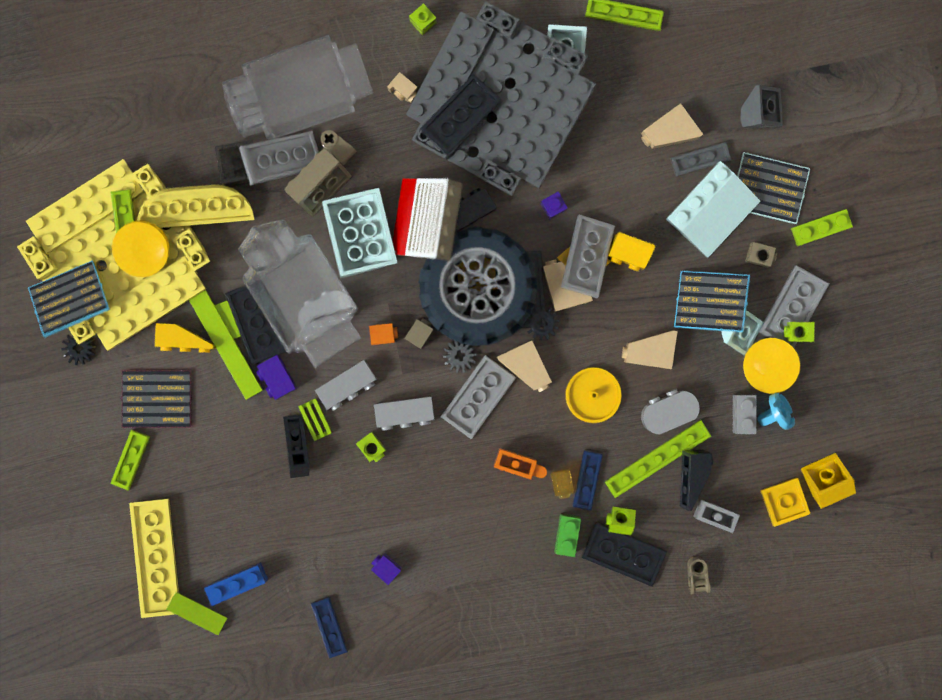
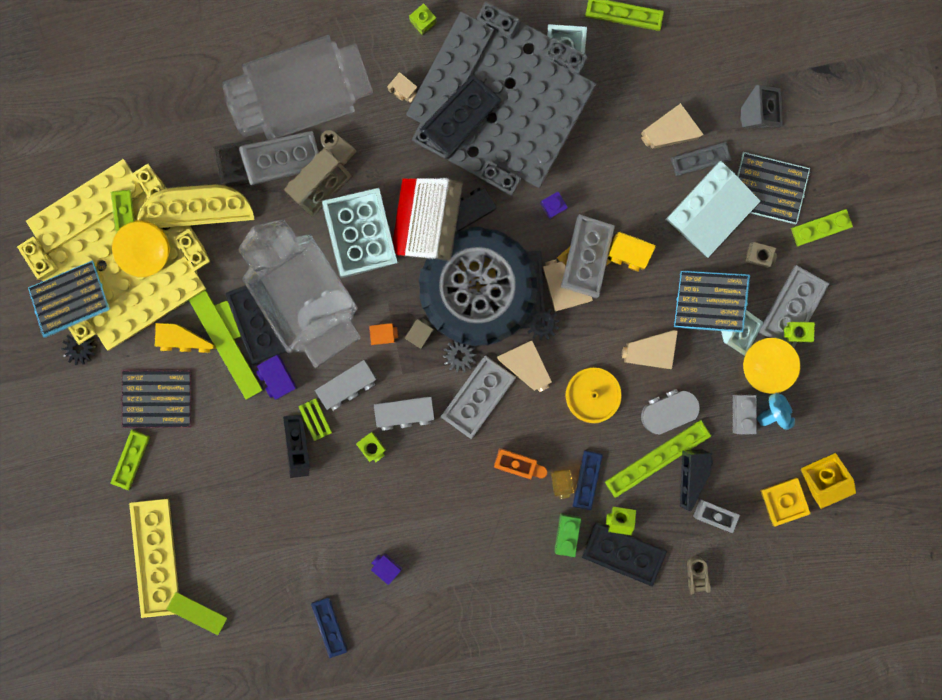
(236, 584): blue brick -> none

